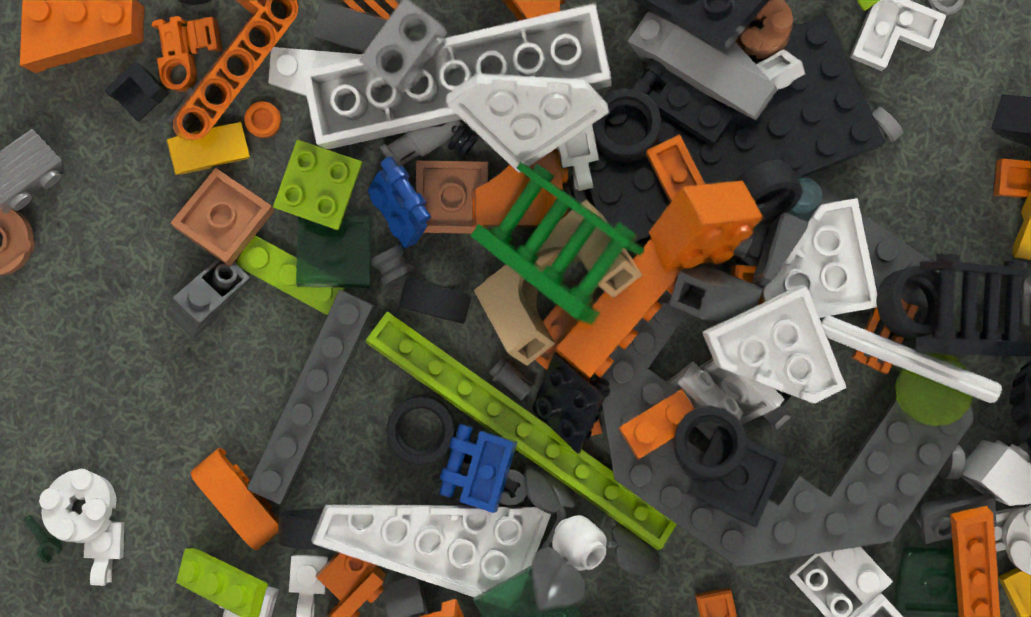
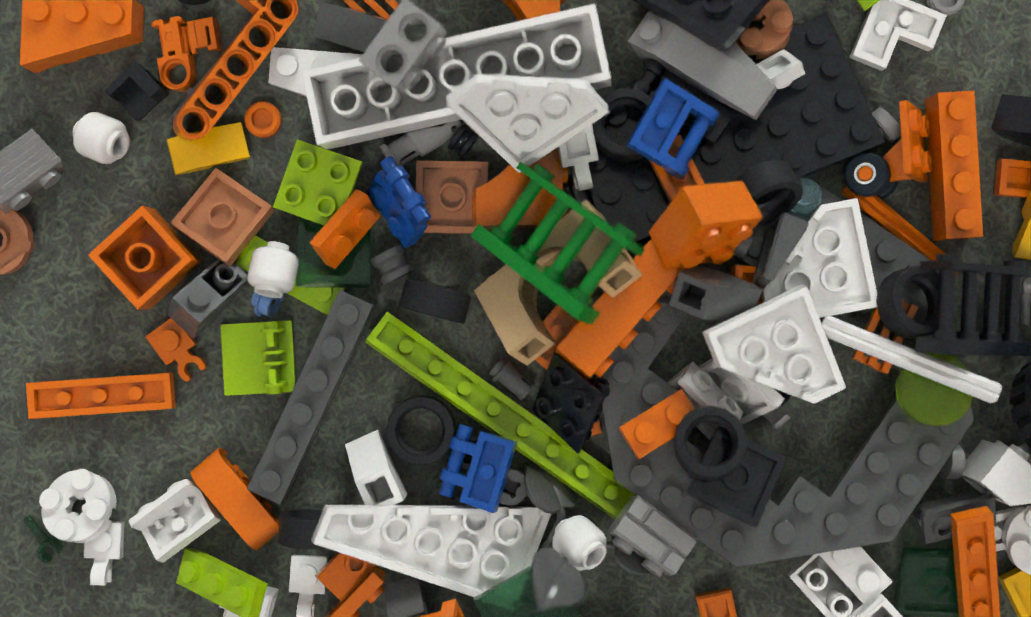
(100, 138): none -> white head
(100, 395): none -> orange plate
(145, 258): none -> orange brick
(174, 345): none -> orange plate
(175, 519): none -> white bracket
(258, 358): none -> lime hinge
(262, 305): none -> medium blue plate
(273, 270): none -> white head
(345, 229): none -> orange plate
(375, 471): none -> white slope
(651, 536): none -> light grey brick
(662, 123): none -> blue plate
(894, 223): none -> orange axle
(907, 160): none -> orange plate
(955, 168): none -> orange brick

